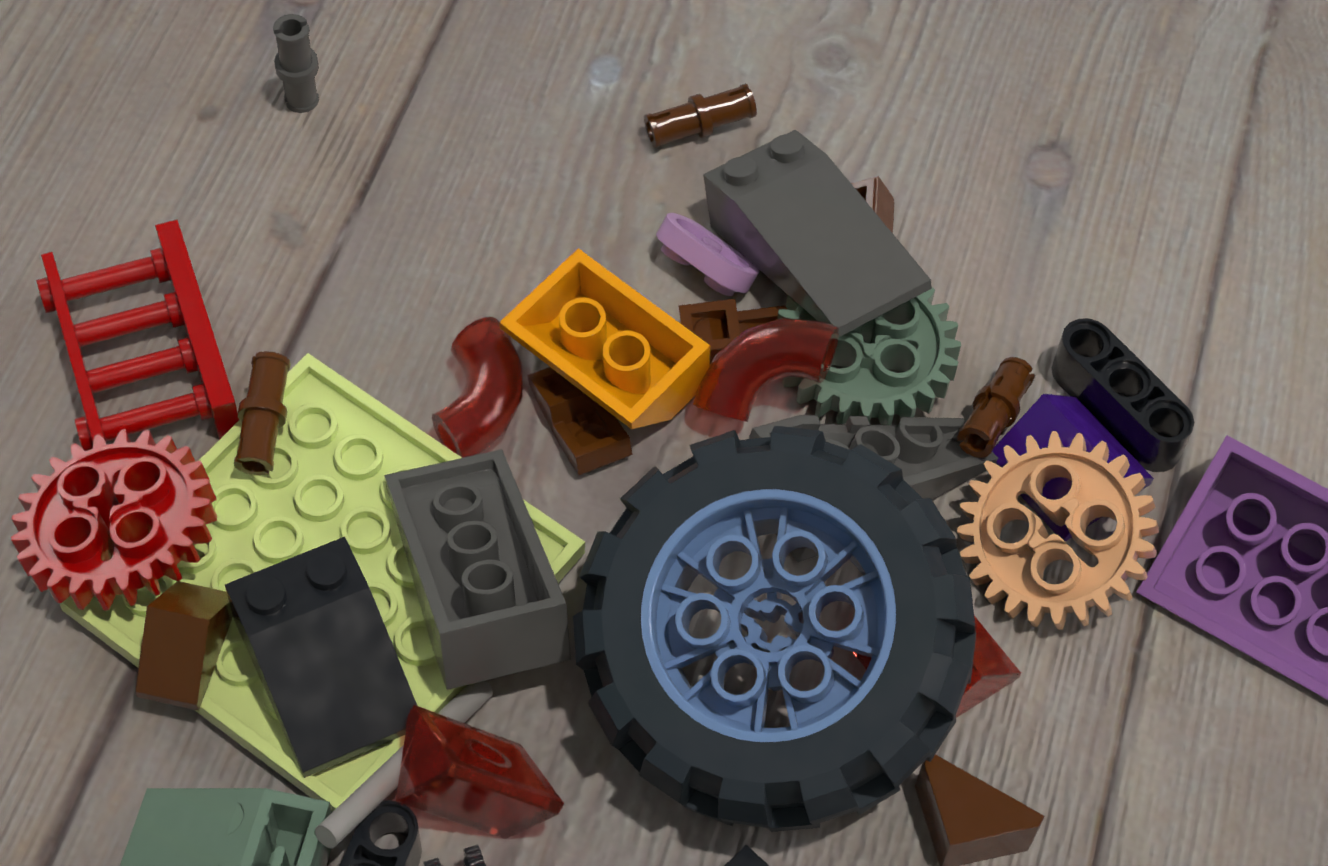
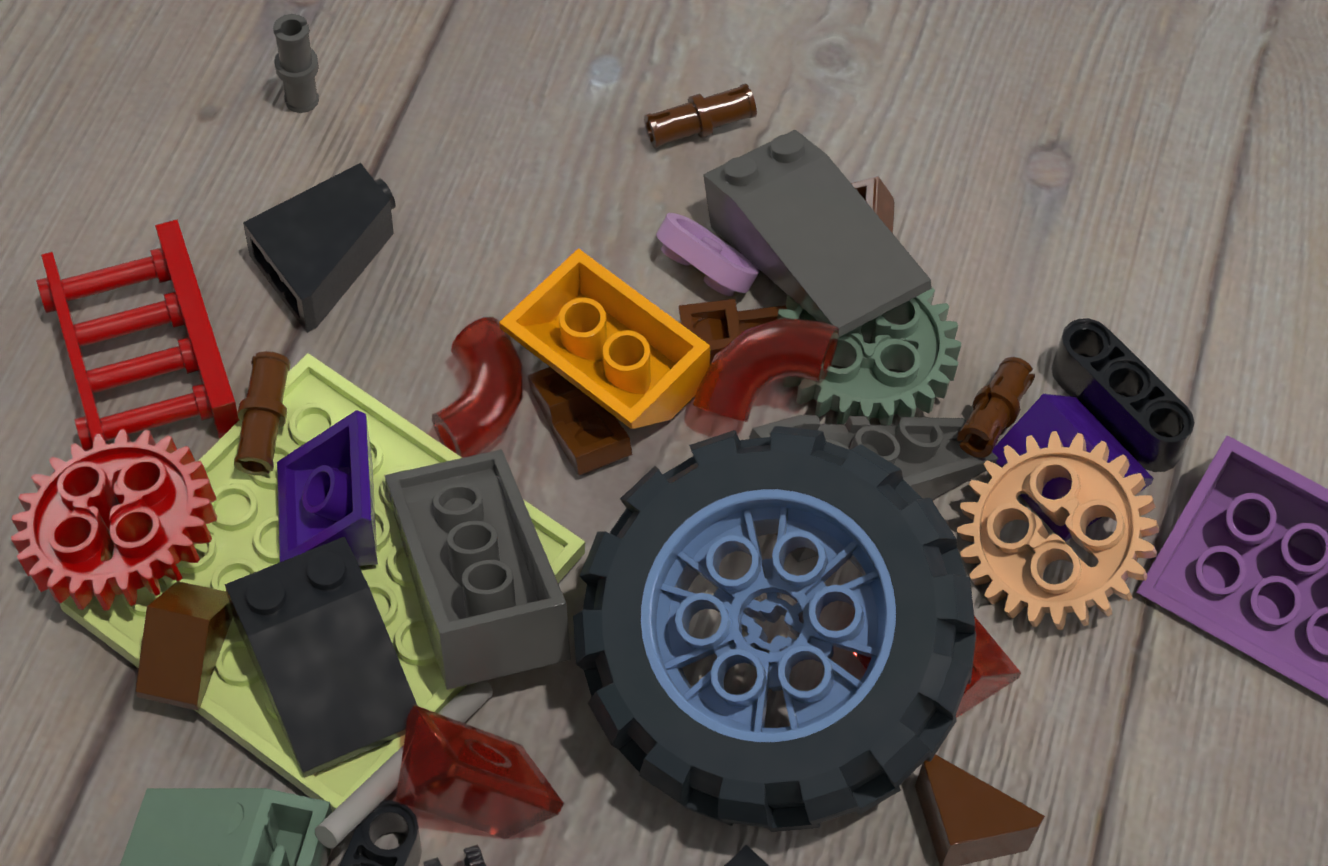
(321, 241): none -> black slope
(329, 492): none -> dark purple slope

